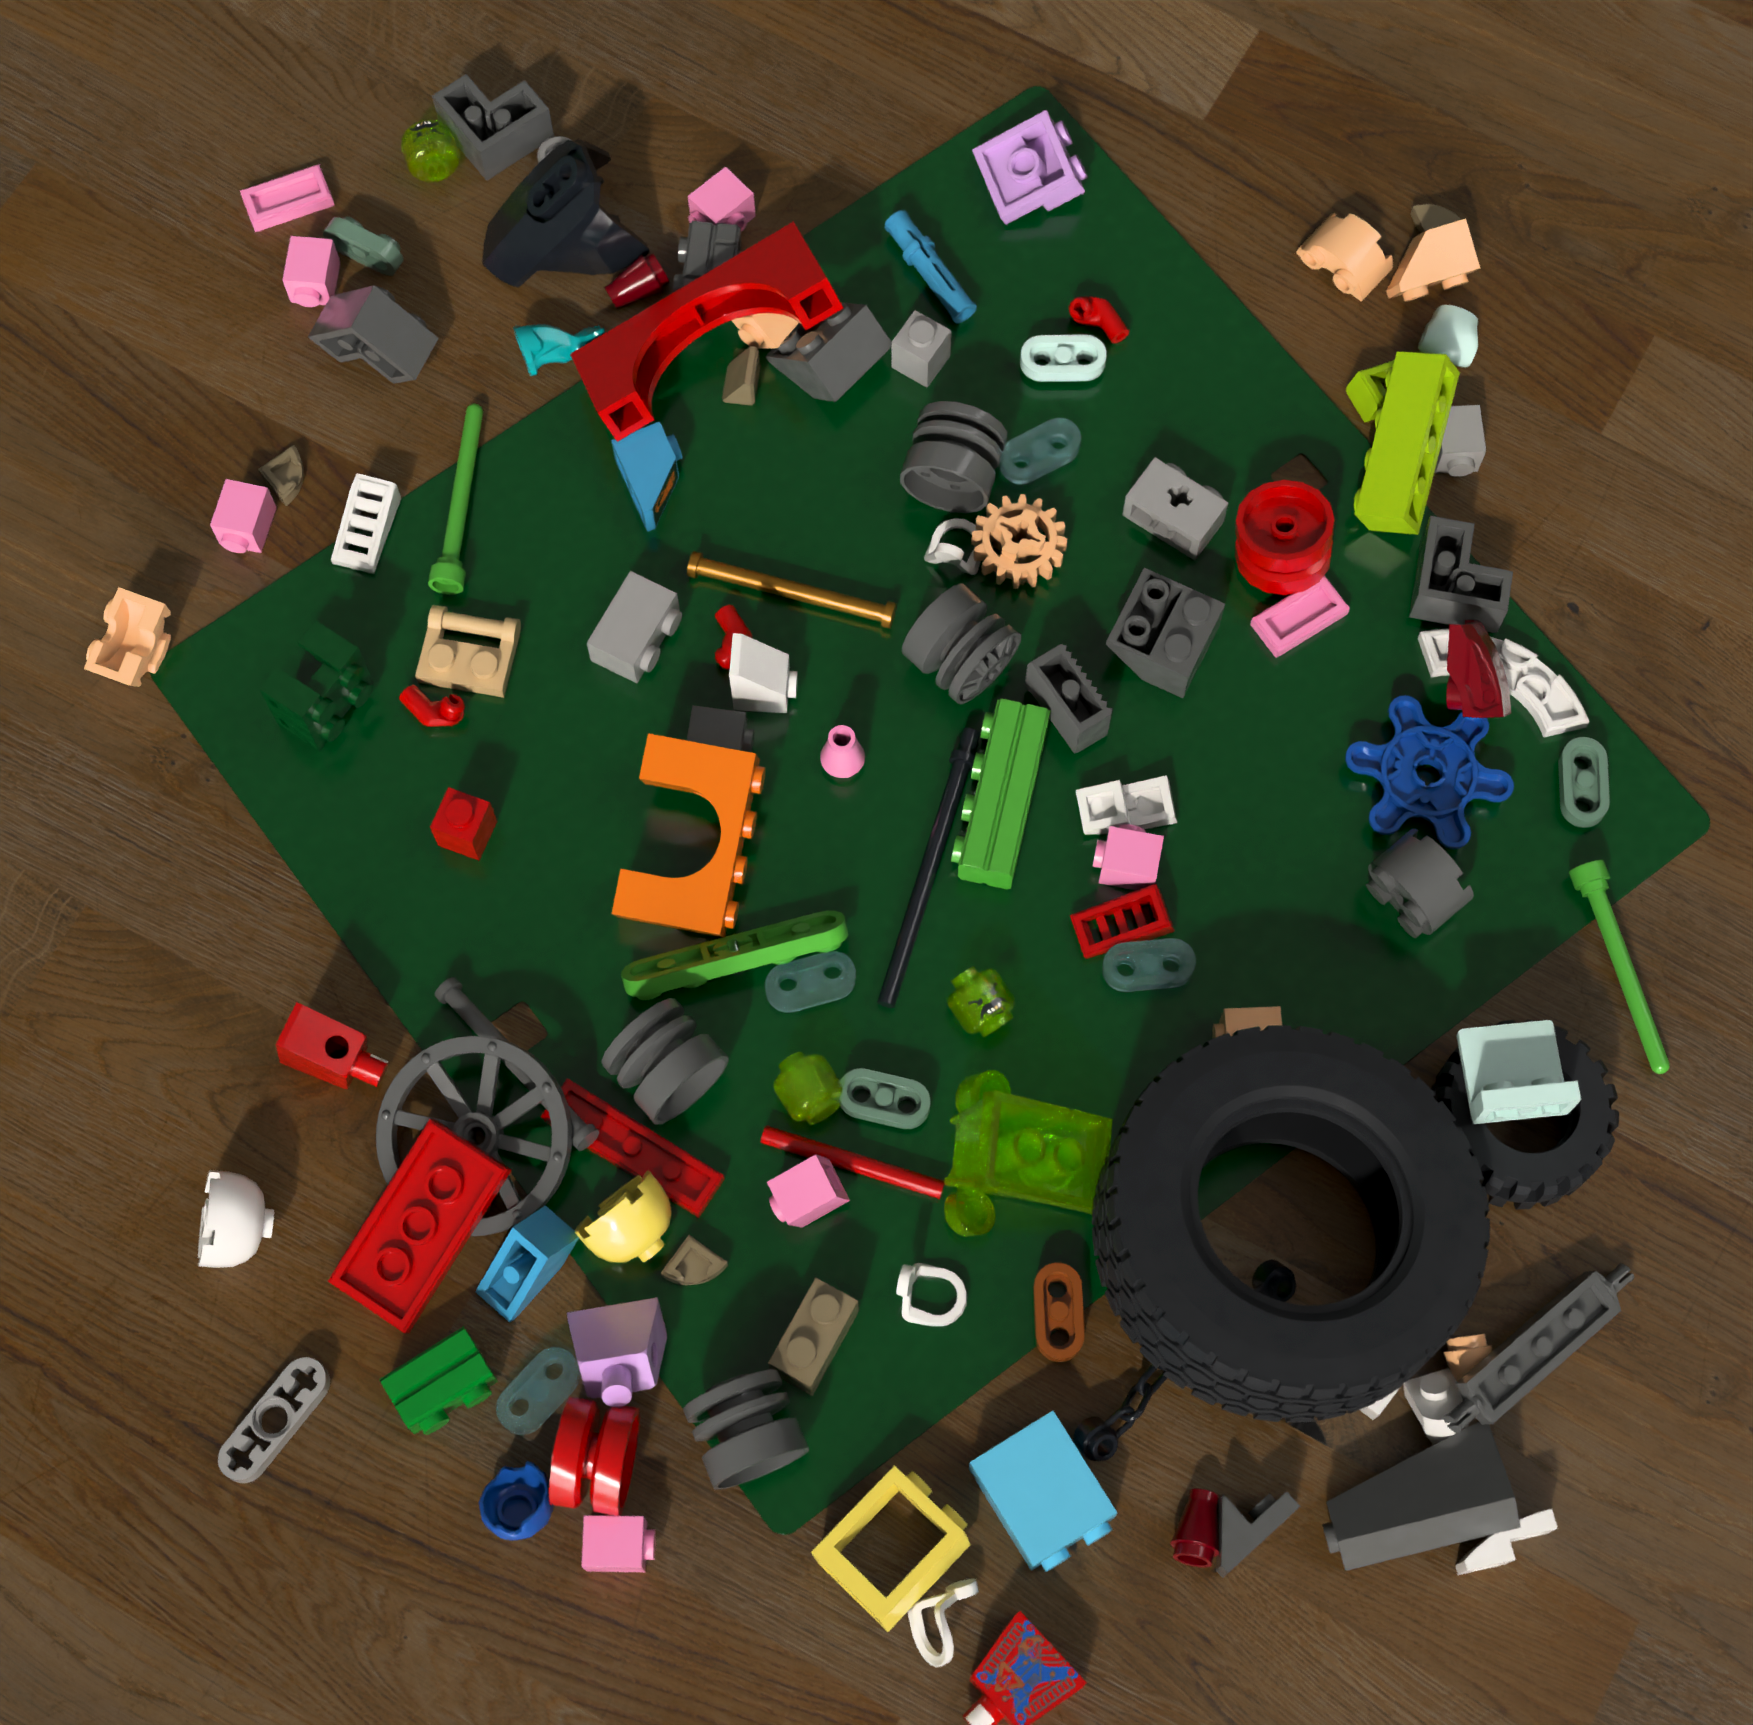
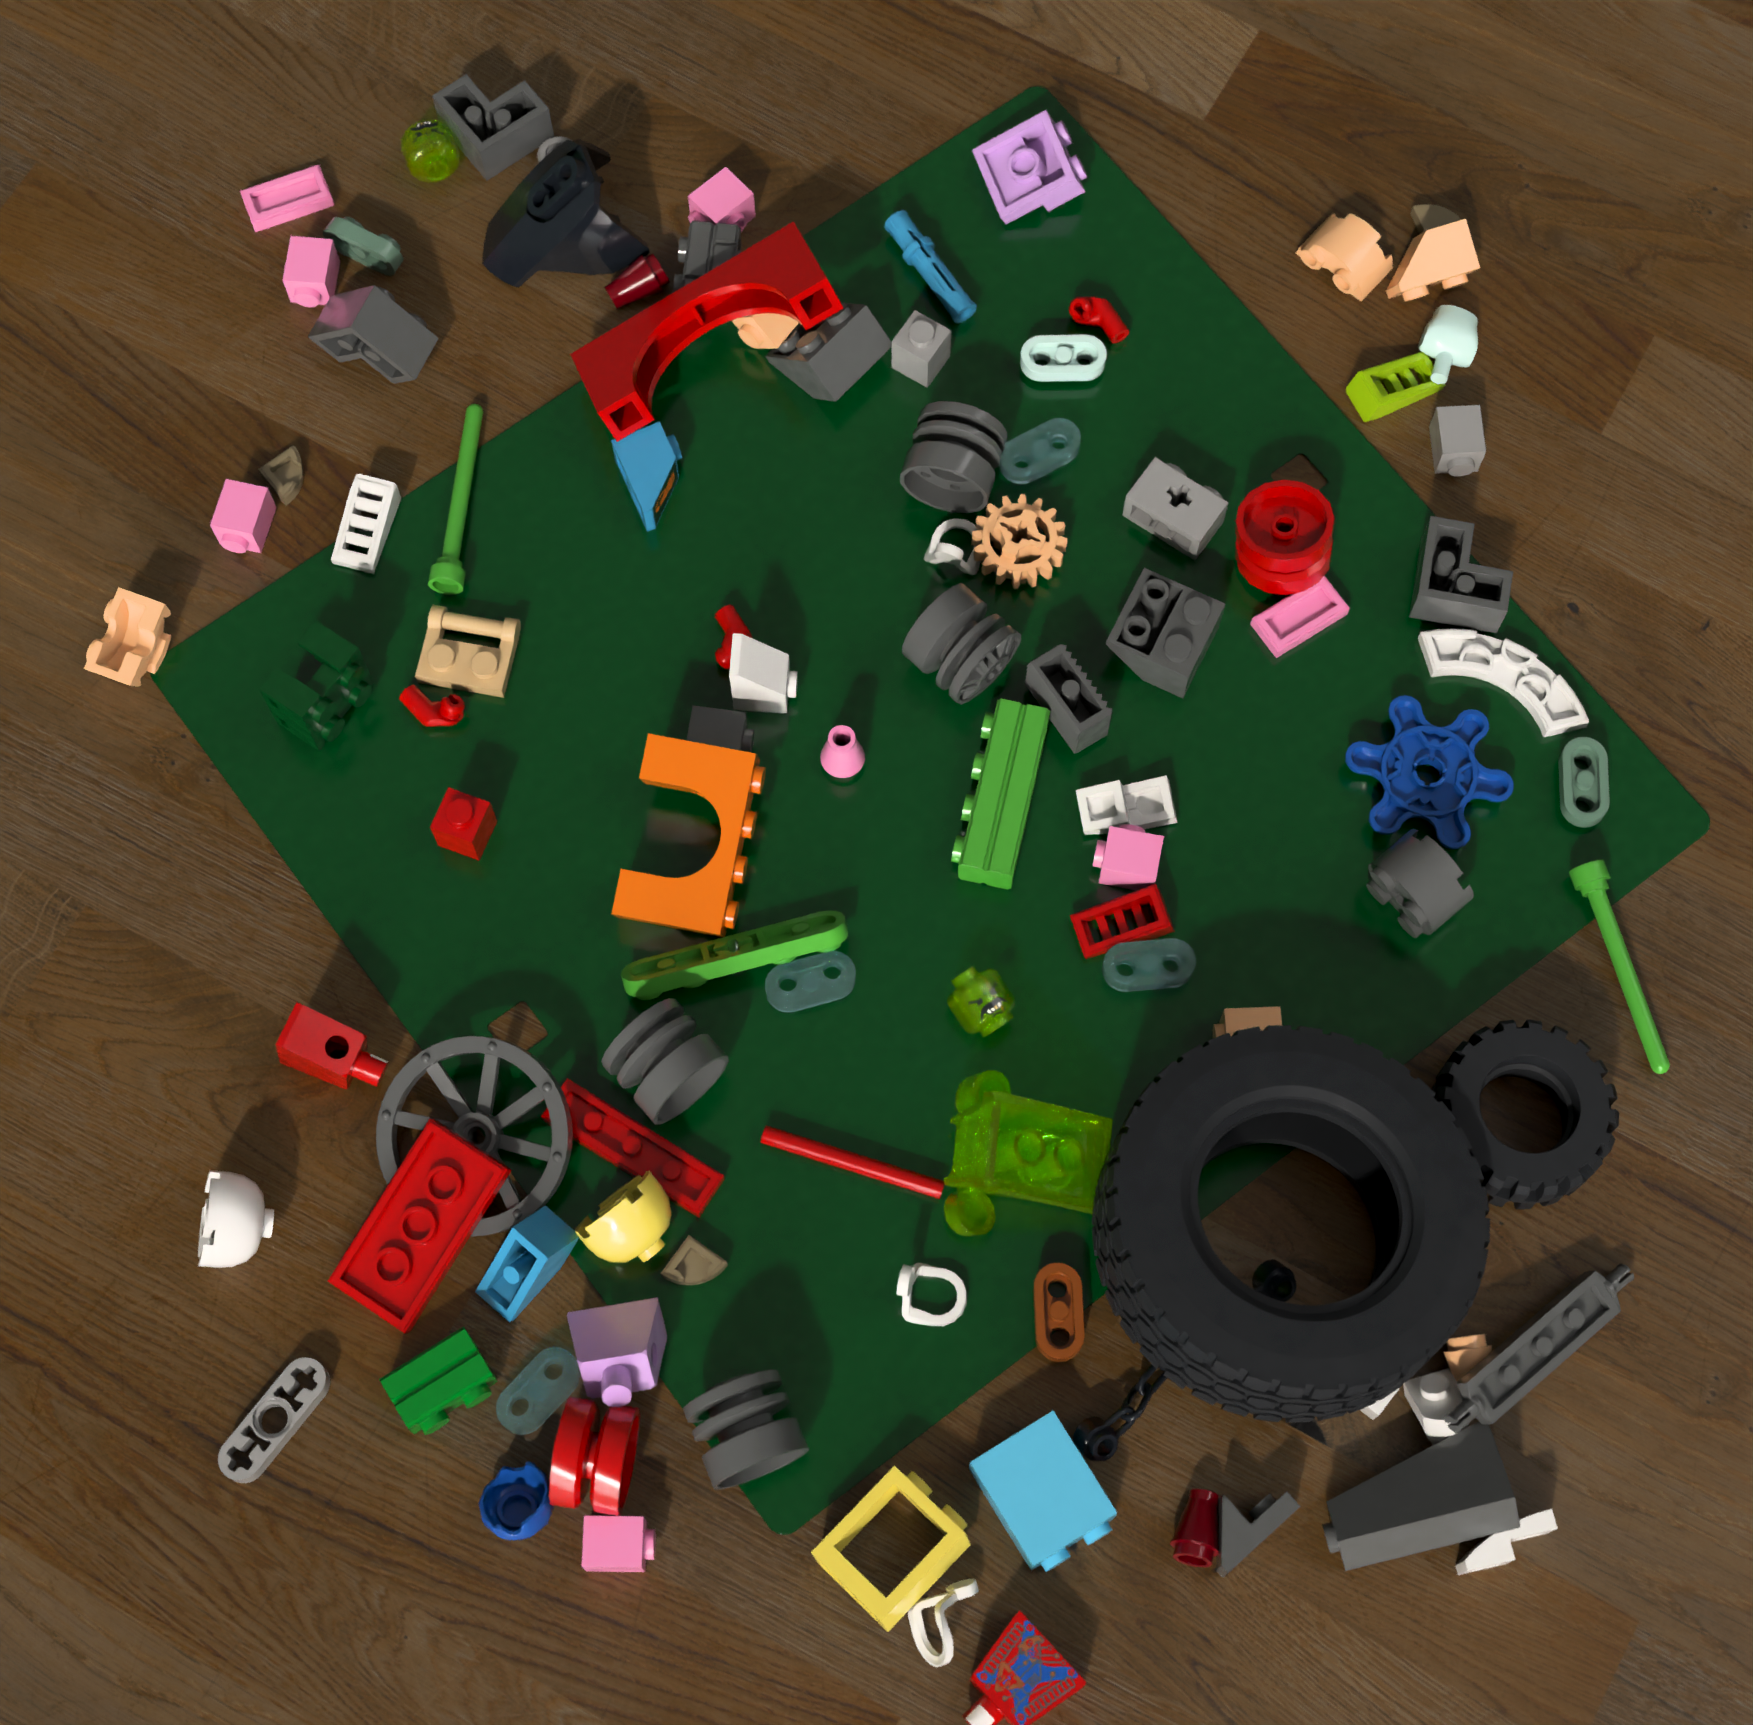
(451, 993): dark grey bar -> none
(550, 344): teal animal -> none
(634, 627): light grey brick -> none
(742, 378): dark tan slope -> none
(791, 589): pearl gold bar -> none
(806, 1192): bright pink brick -> none
(808, 1087): clear neon green head -> none
(814, 1336): dark tan brick -> none
(885, 1095): sand green plate -> none
(962, 762): black bar -> none
(1406, 442): lime brick -> none
(1476, 673): dark red slope -> none
(1514, 1072): light aqua bracket -> none

